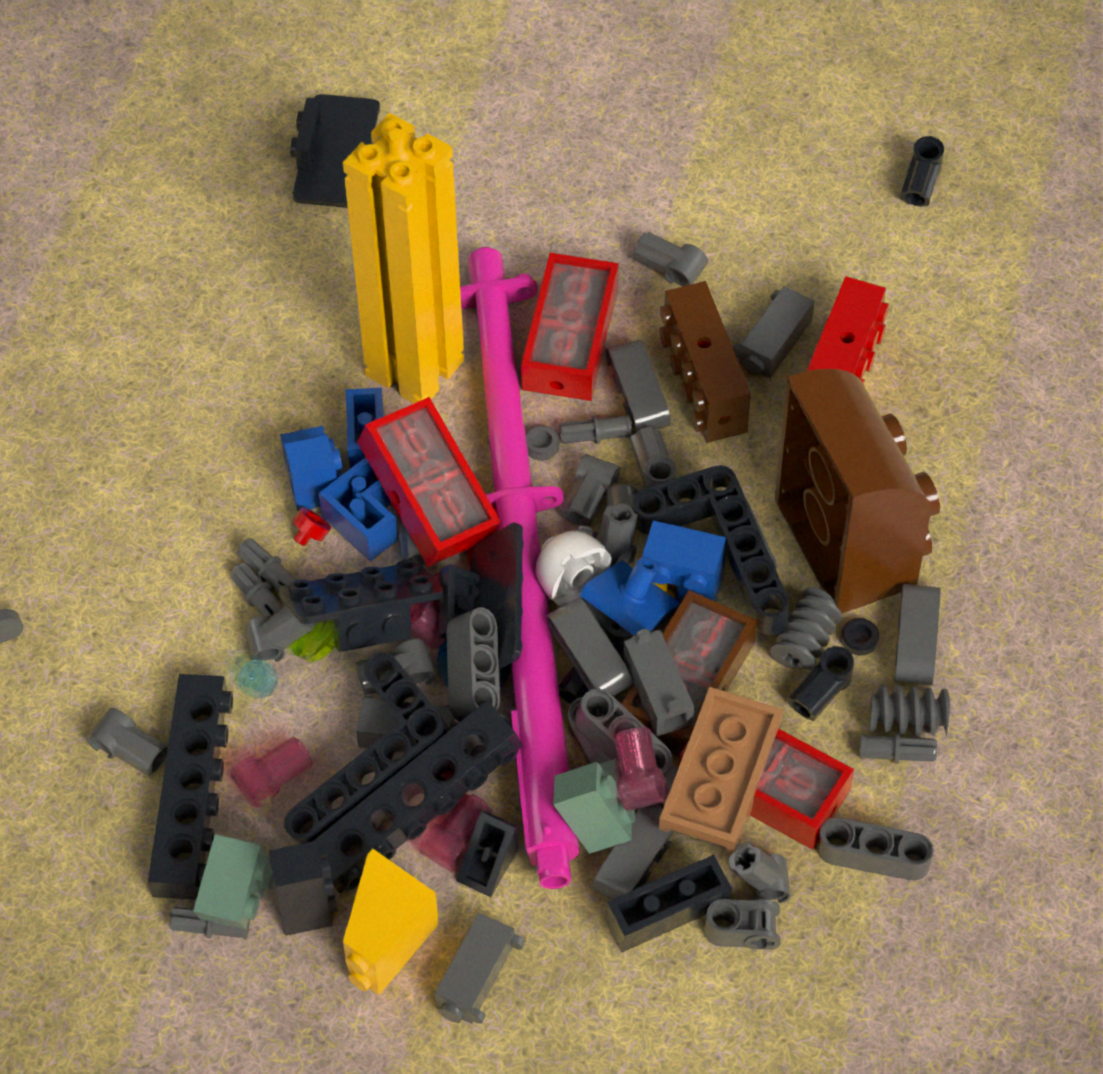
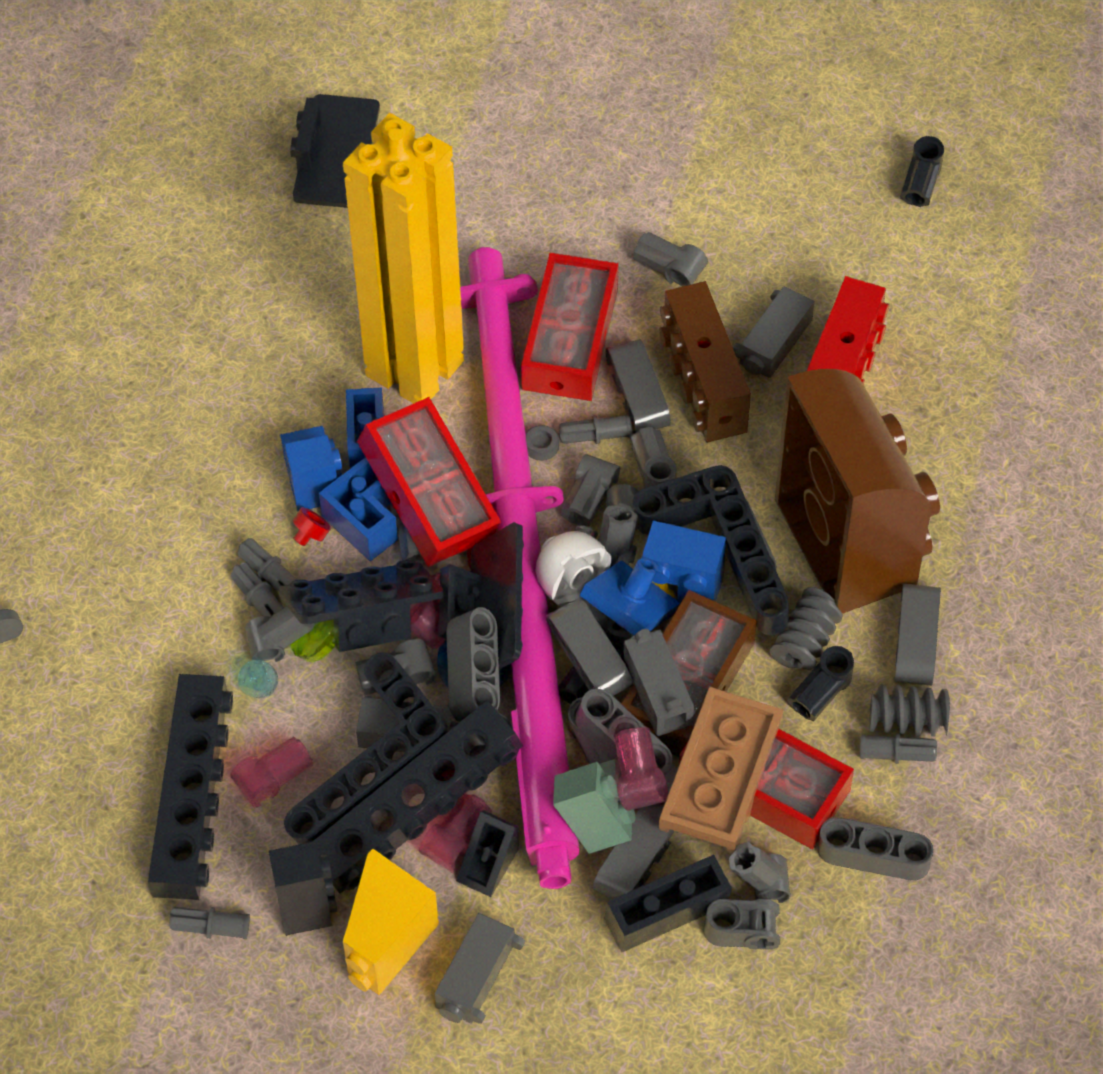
(121, 738): dark grey piece -> none
(233, 882): sand green brick -> none
(860, 636): black tile -> none

